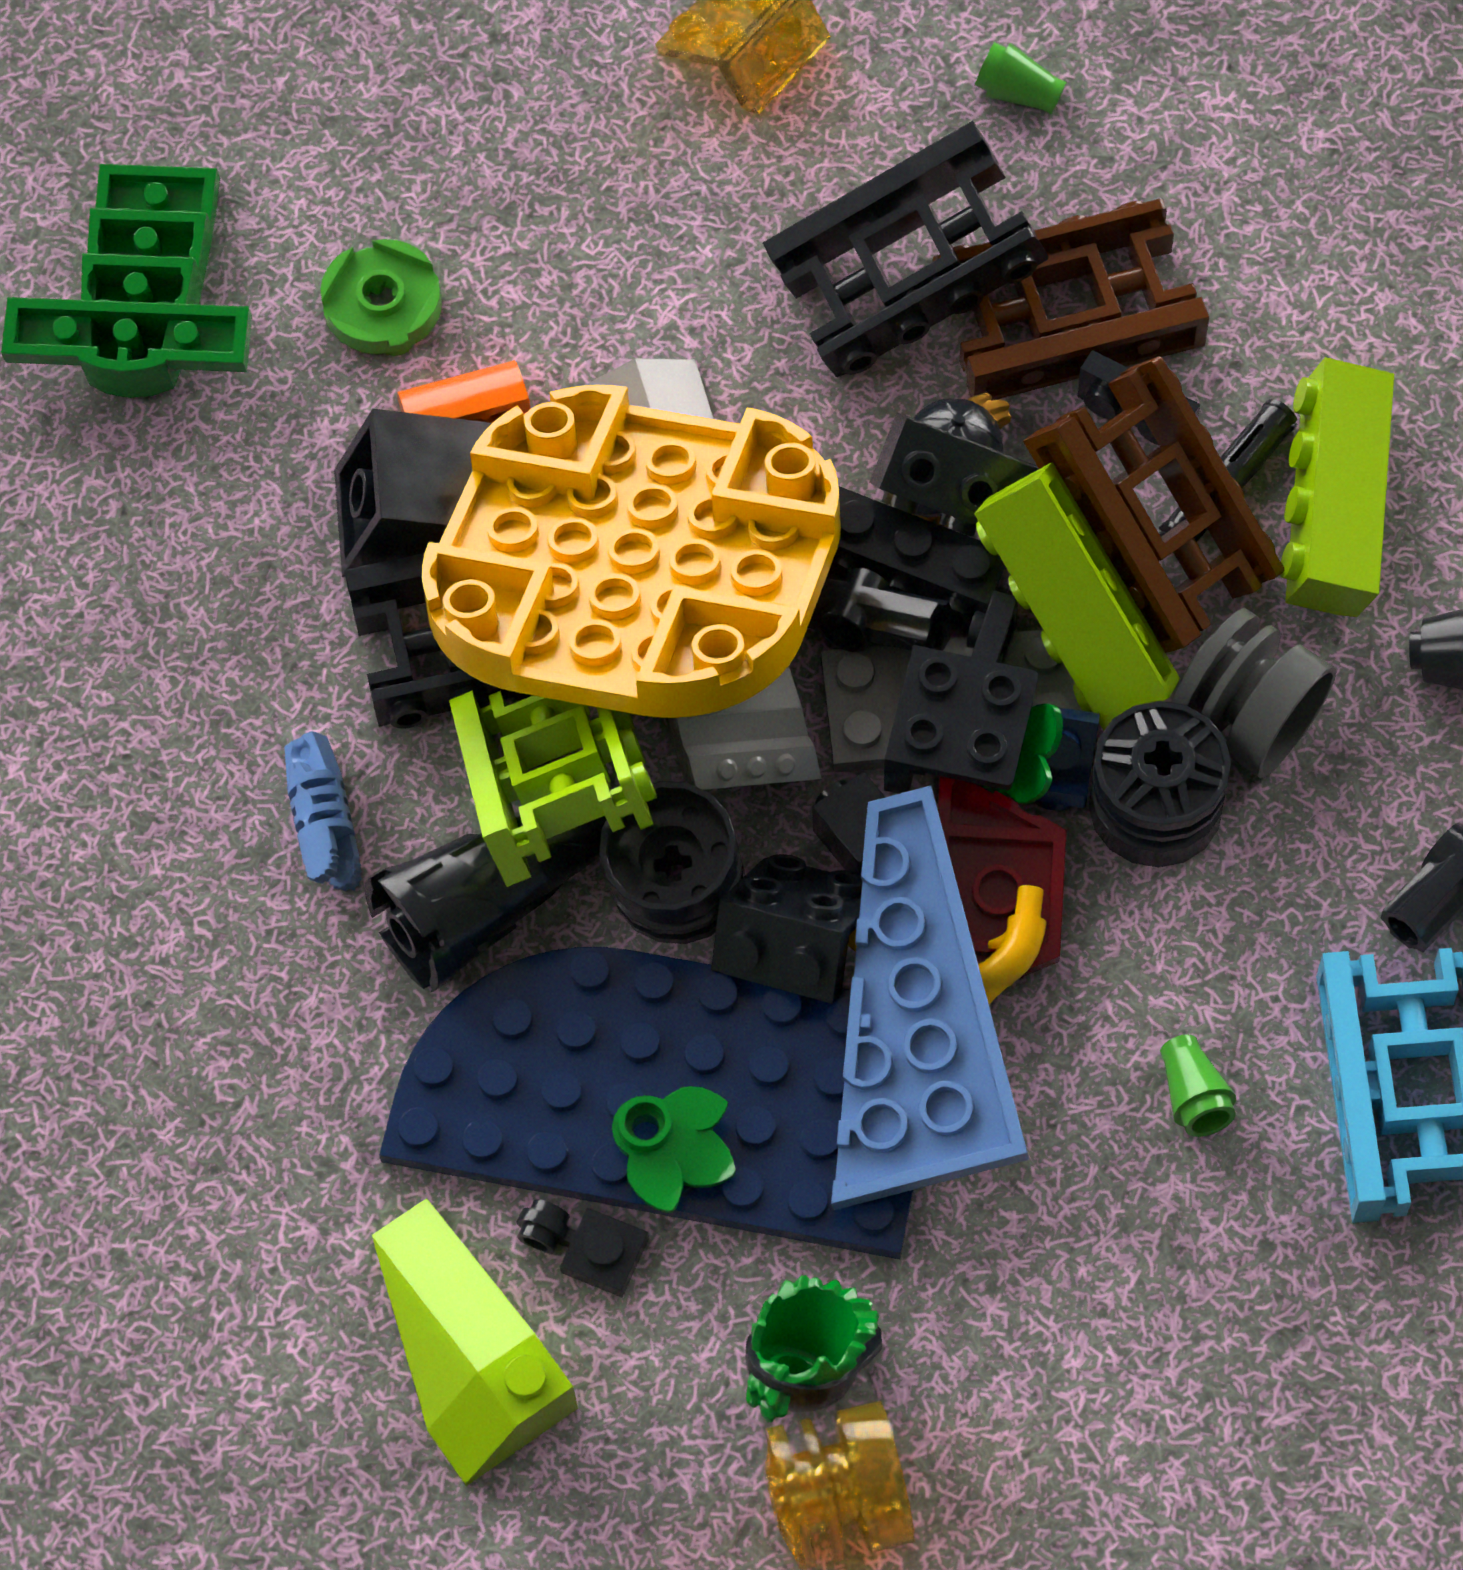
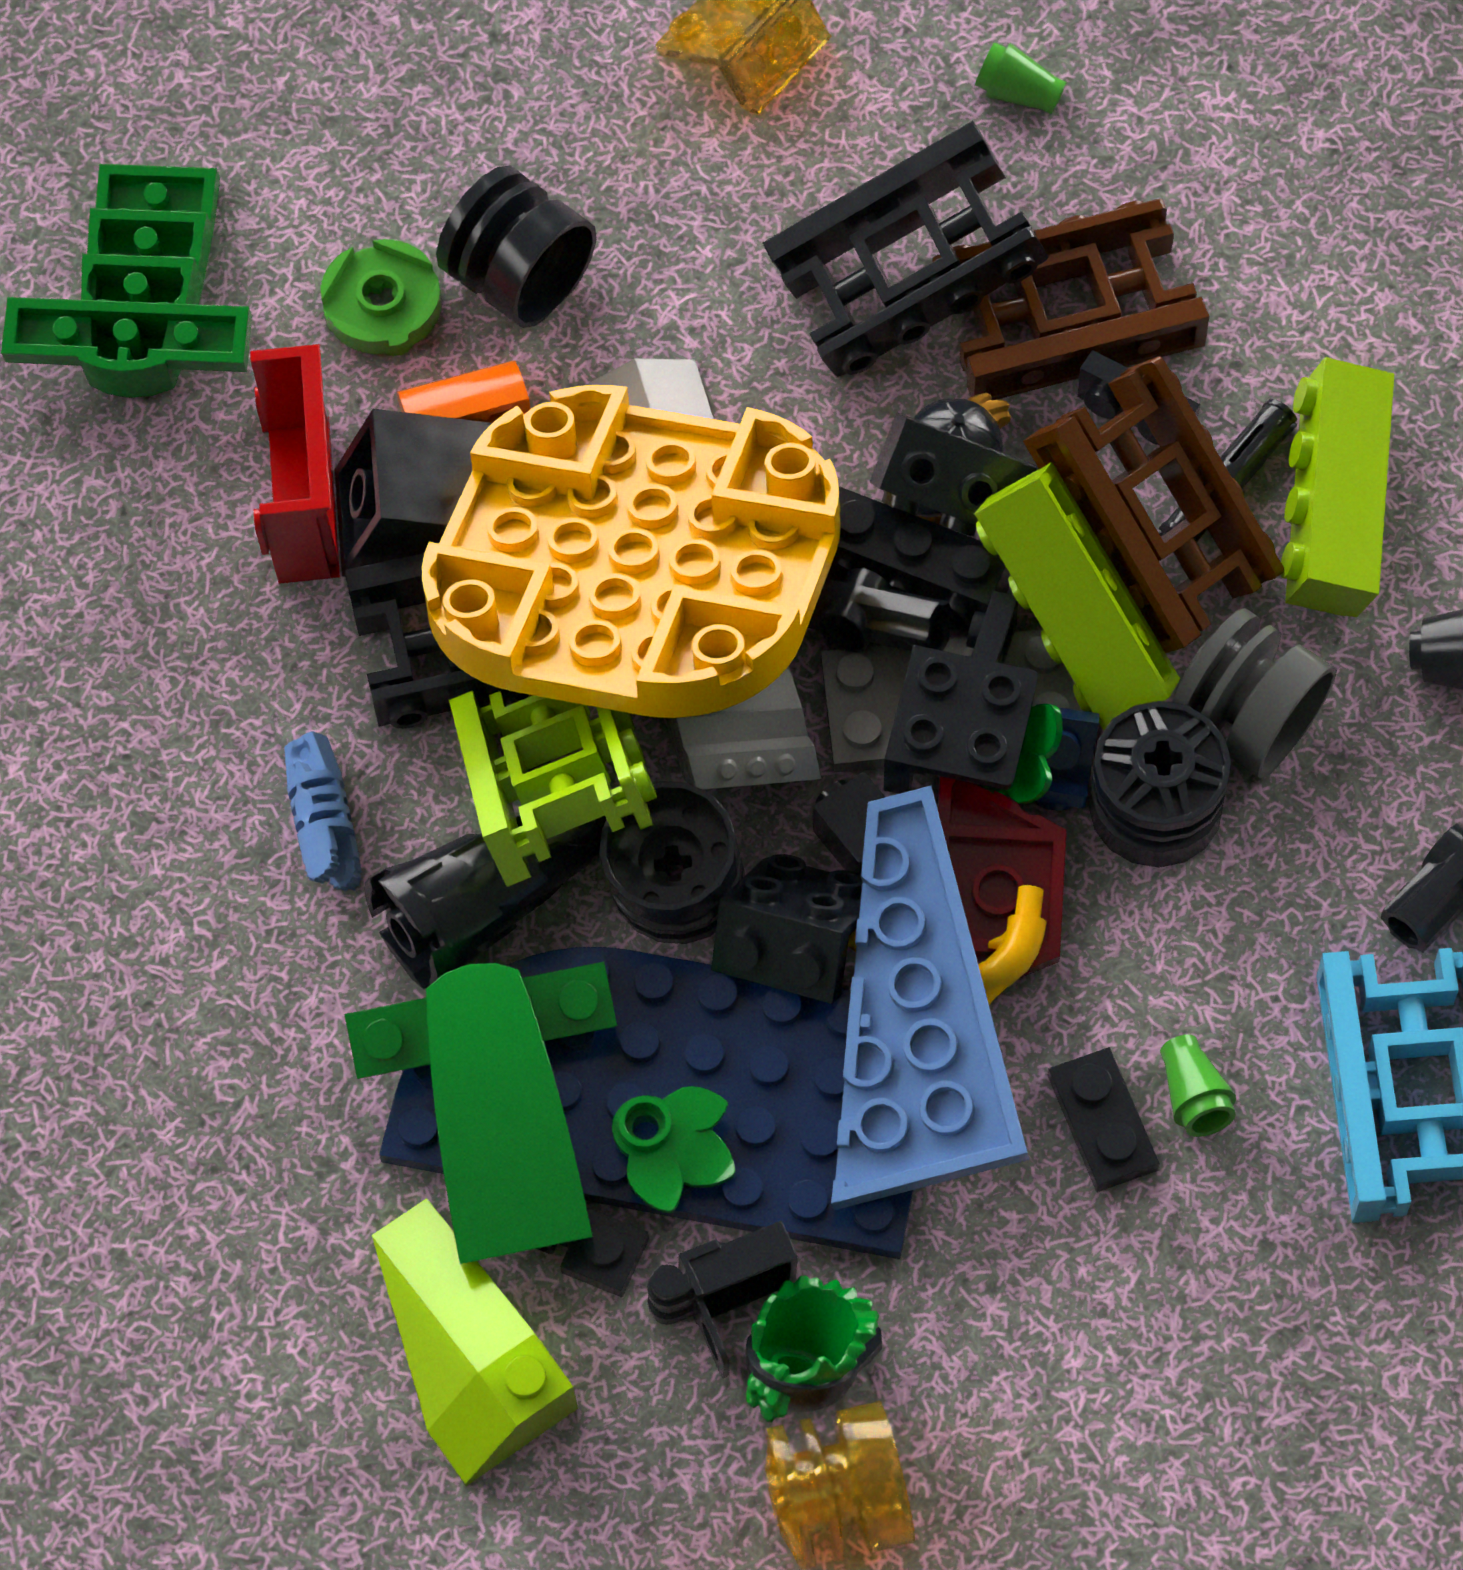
(302, 517): none -> red piece
(495, 1095): none -> green slope
(515, 246): none -> black wheel
(720, 1279): none -> black piece
(1103, 1119): none -> black plate

